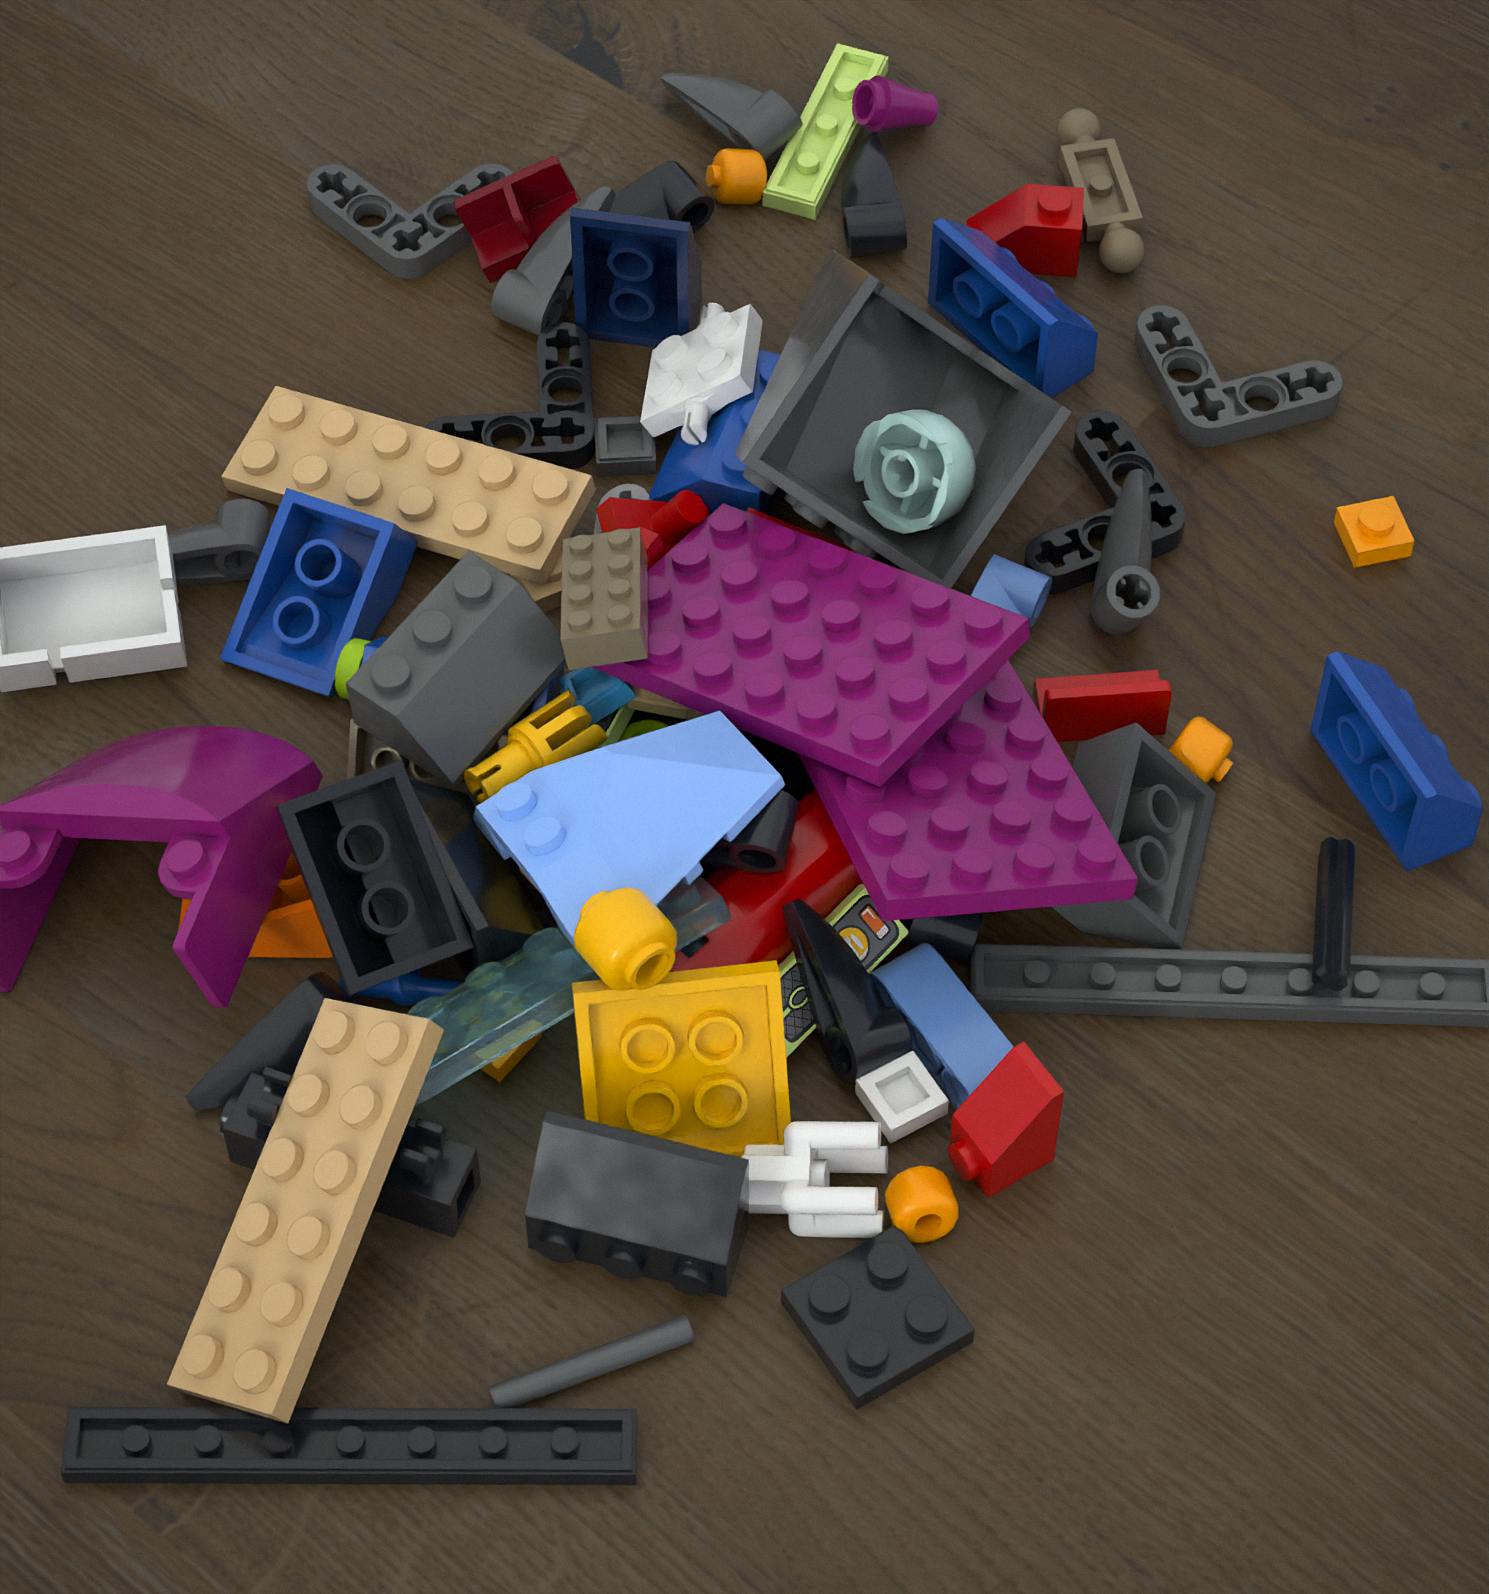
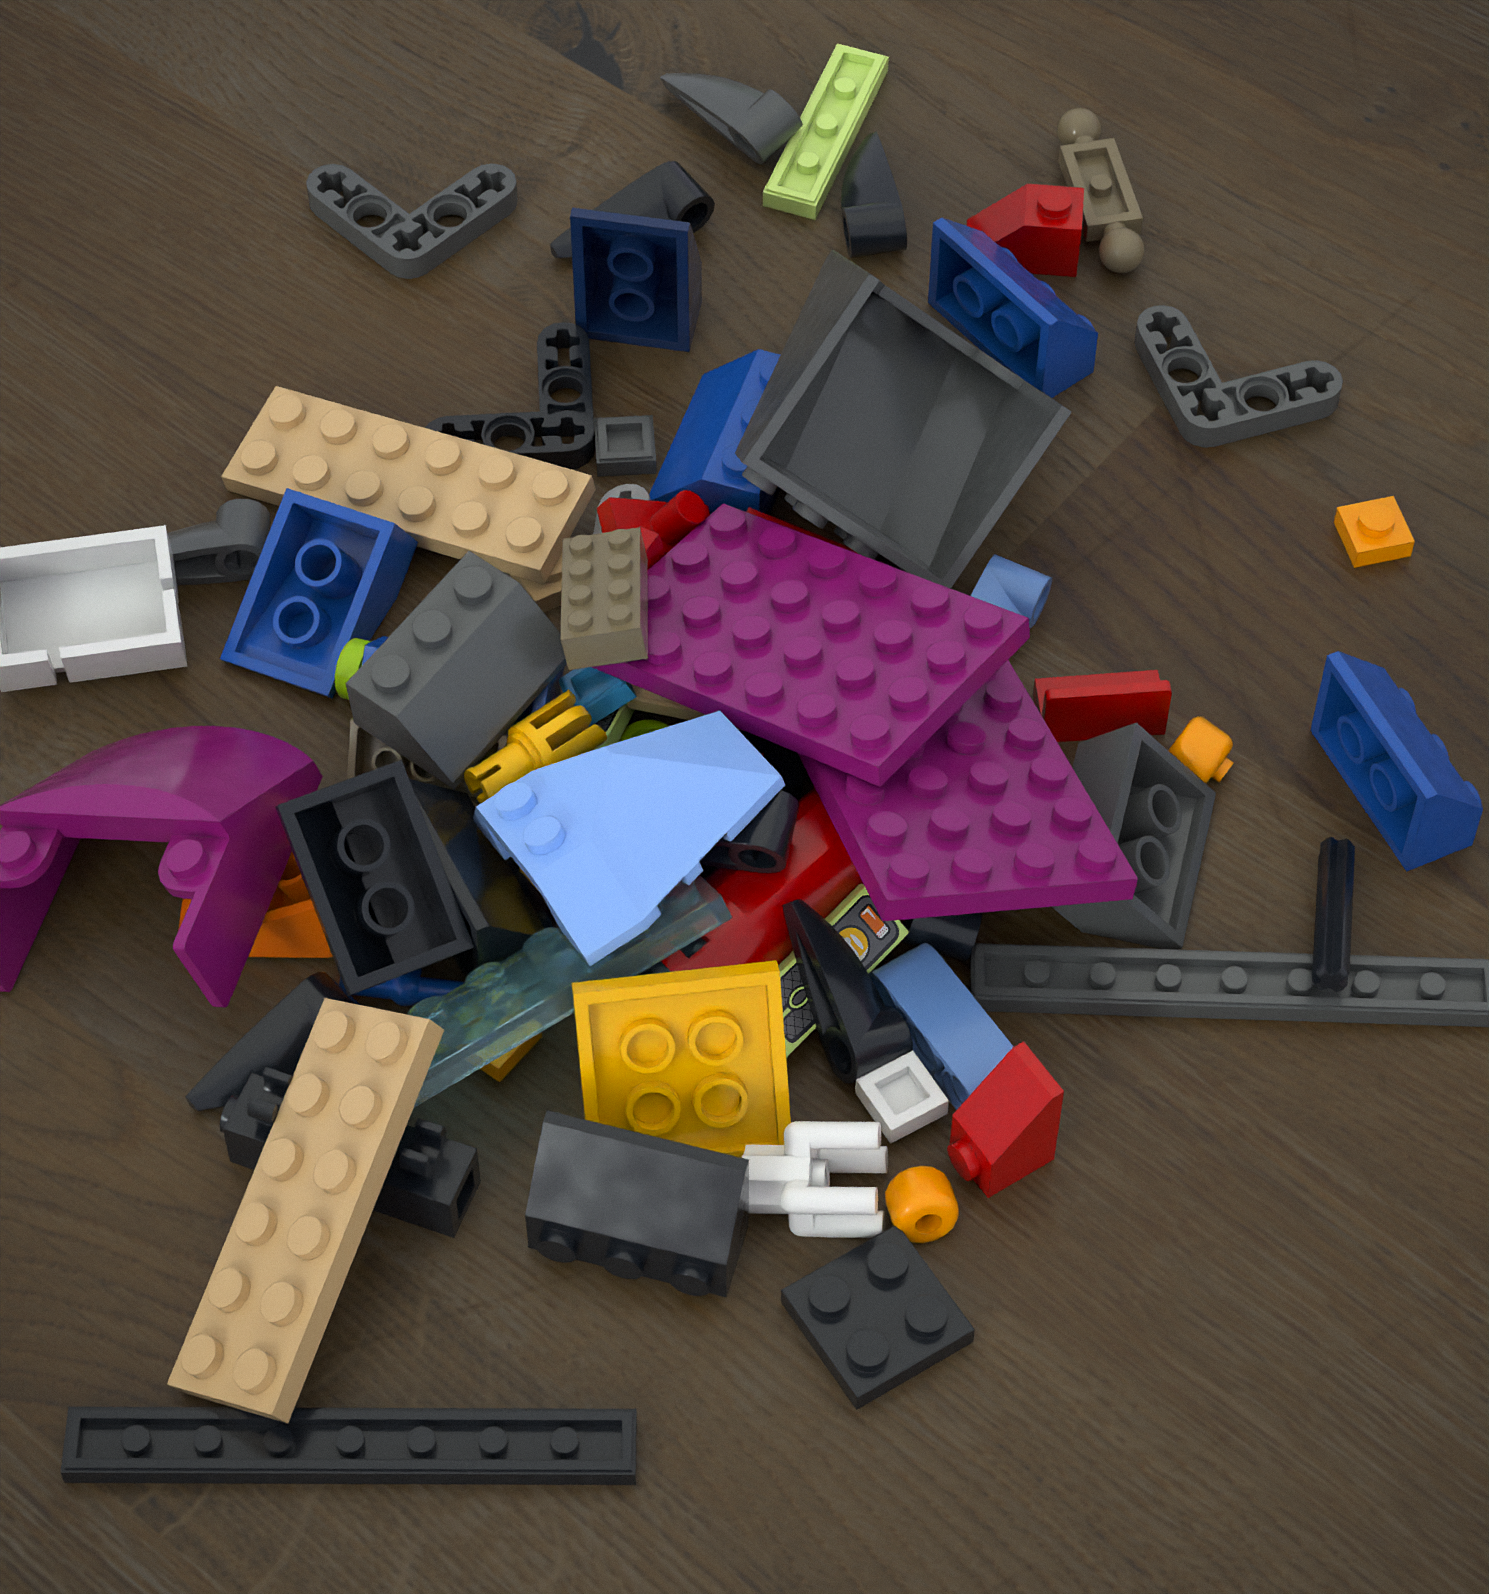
(514, 213): dark red panel -> none
(543, 281): dark grey piece -> none
(591, 1363): dark grey bar -> none
(625, 939): yellow head -> none
(701, 372): white plate -> none
(737, 176): light orange piece -> none
(891, 105): magenta cone -> none
(914, 470): light aqua cylinder -> none
(1126, 455): black beam -> none
(1126, 562): dark grey piece -> none

